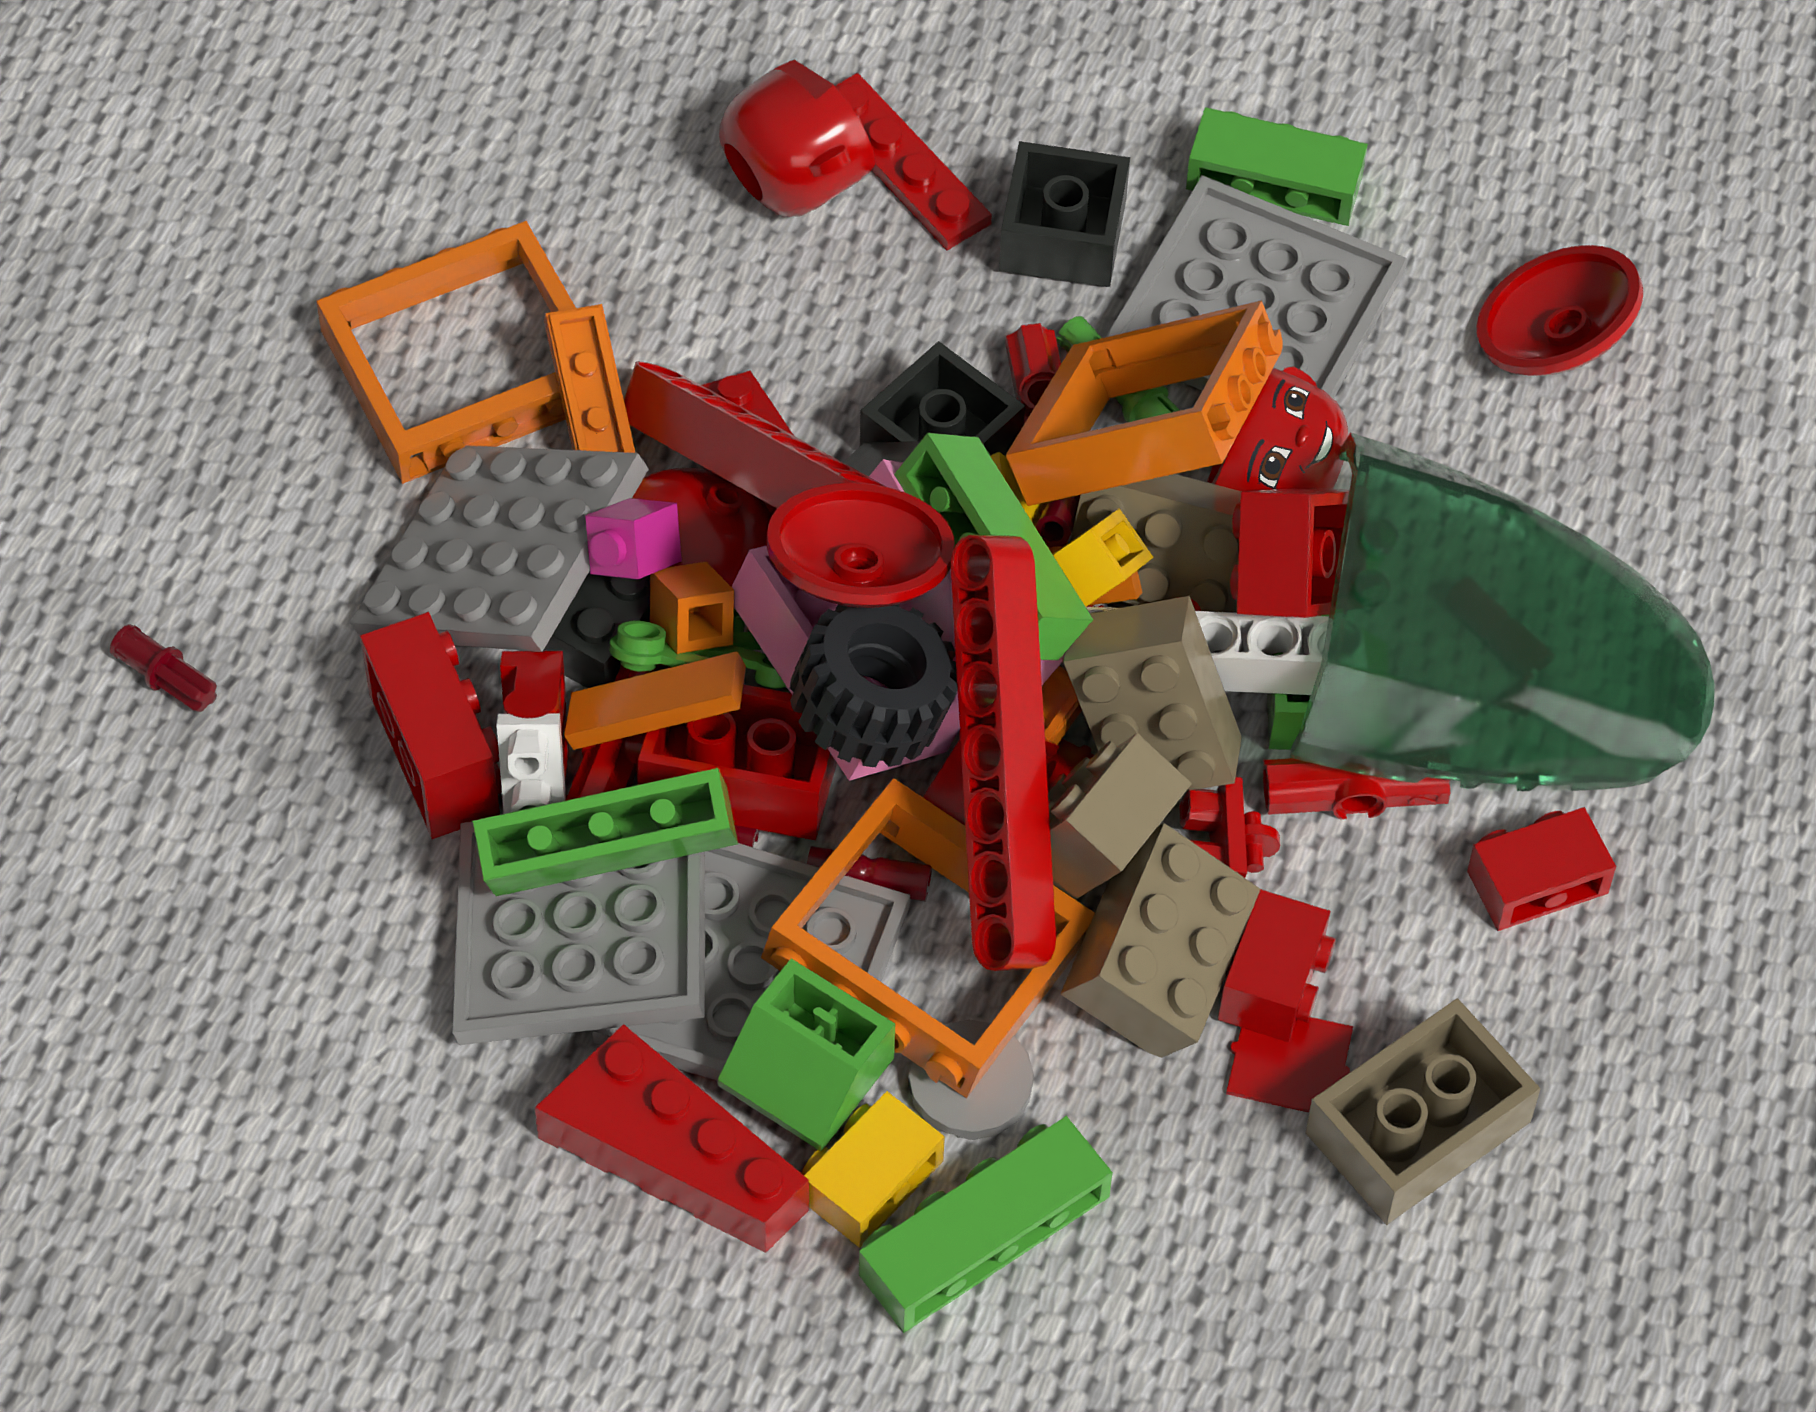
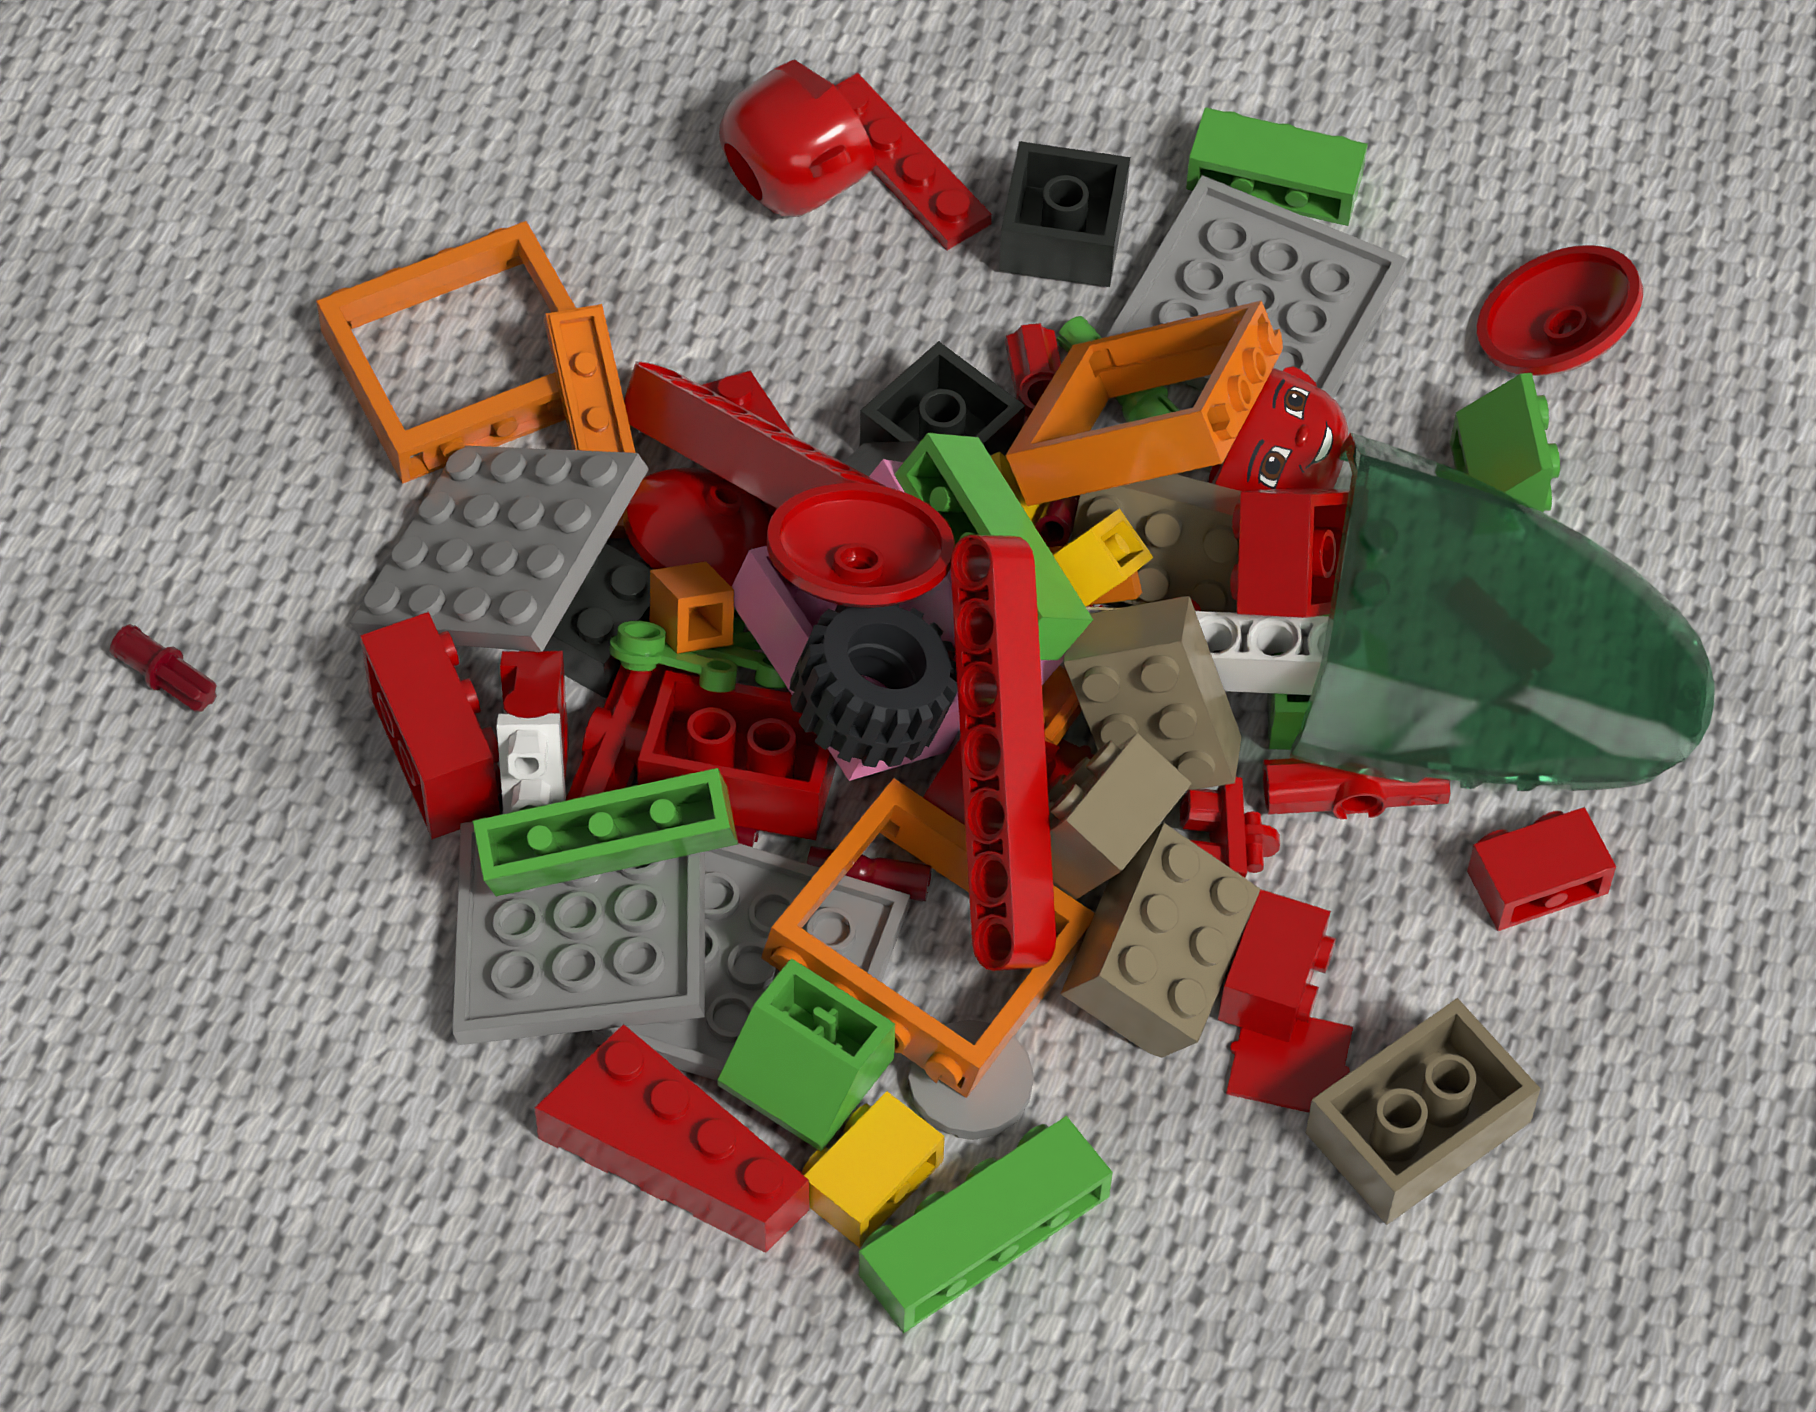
(633, 538): dark pink brick -> none
(655, 700): orange tile -> none
(1506, 442): none -> bright green slope

